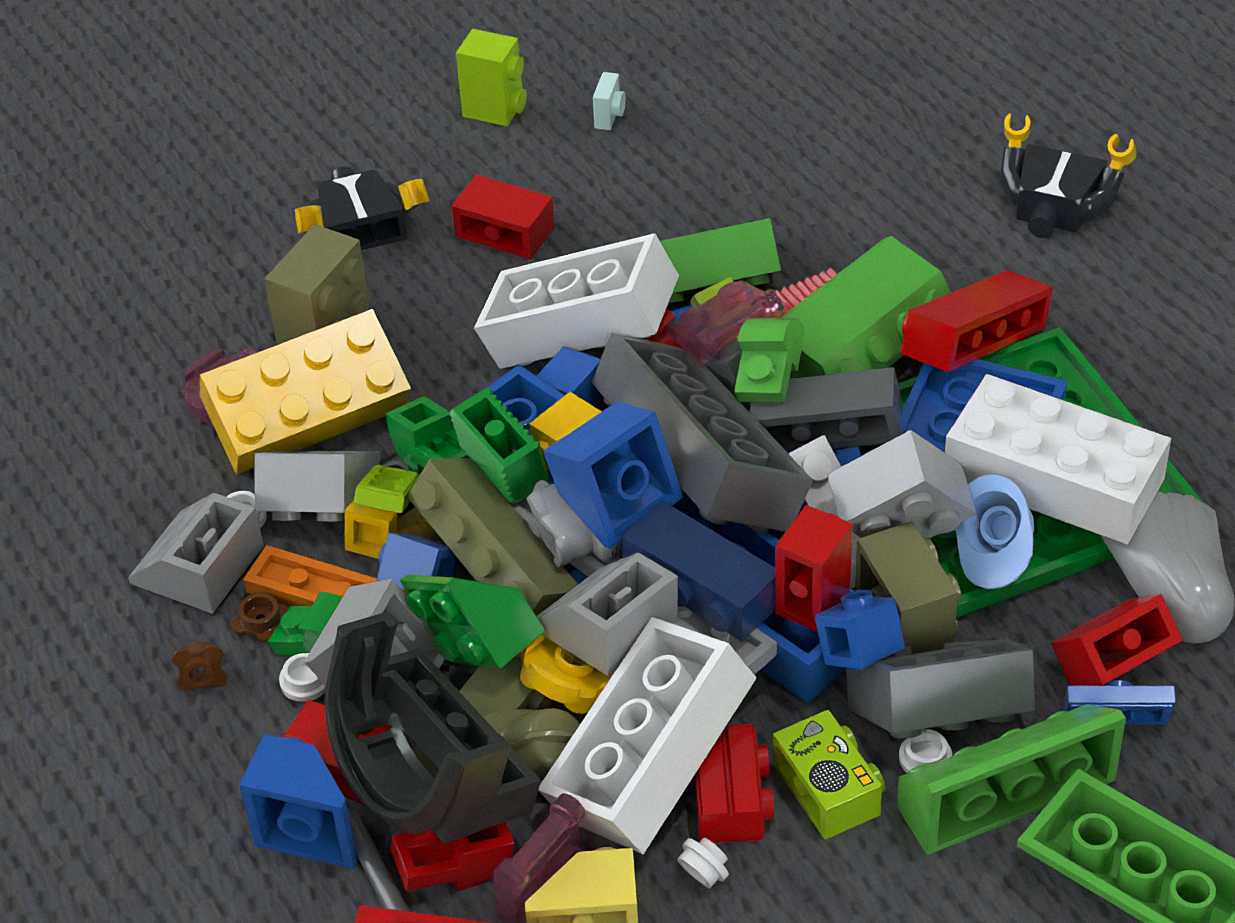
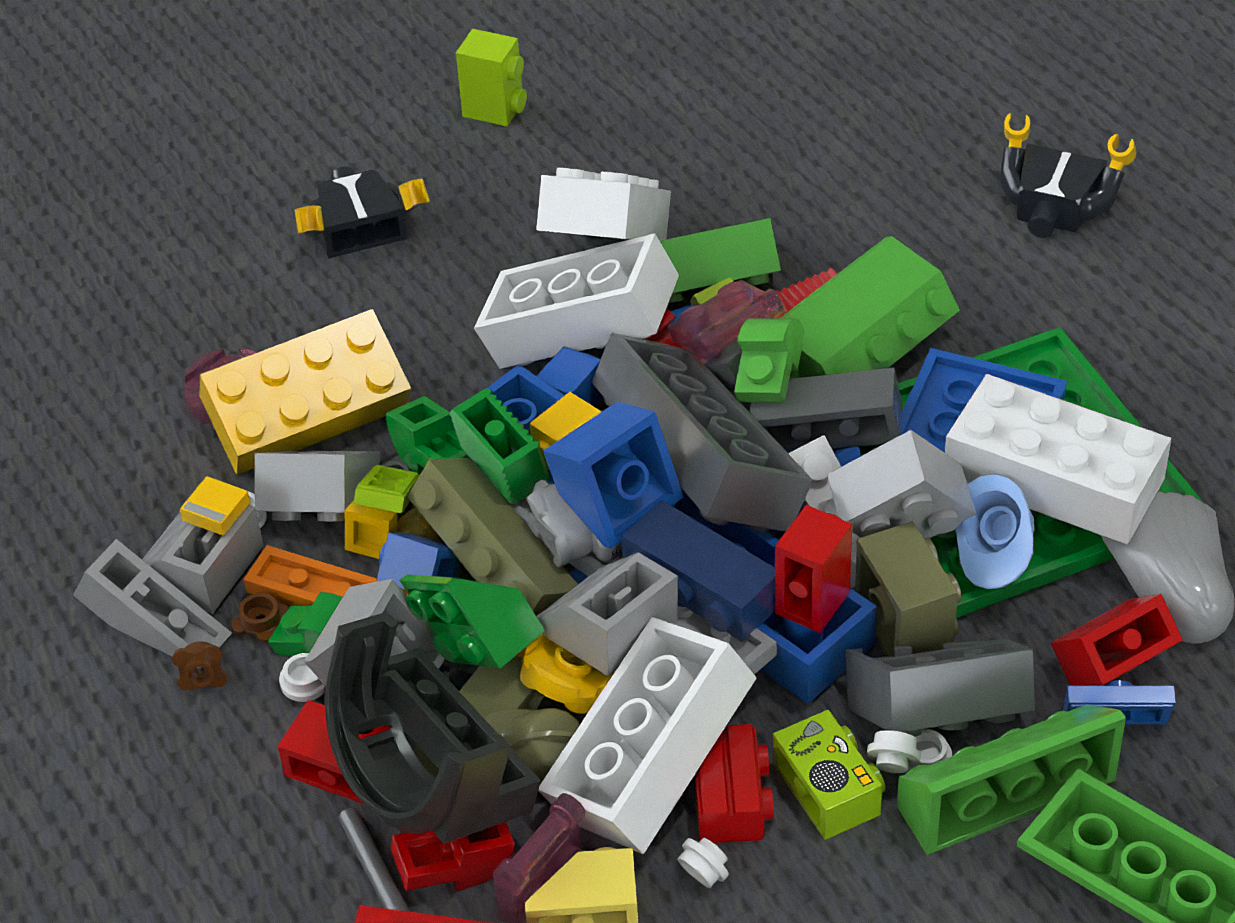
(144, 603): none -> light grey slope
(215, 505): none -> yellow tile
(296, 803): blue slope -> none
(317, 284): olive brick -> none
(503, 216): red brick -> none
(602, 205): none -> white brick
(608, 101): light aqua plate -> none
(859, 630): blue brick -> none
(894, 751): none -> white plate
(976, 320): red brick -> none

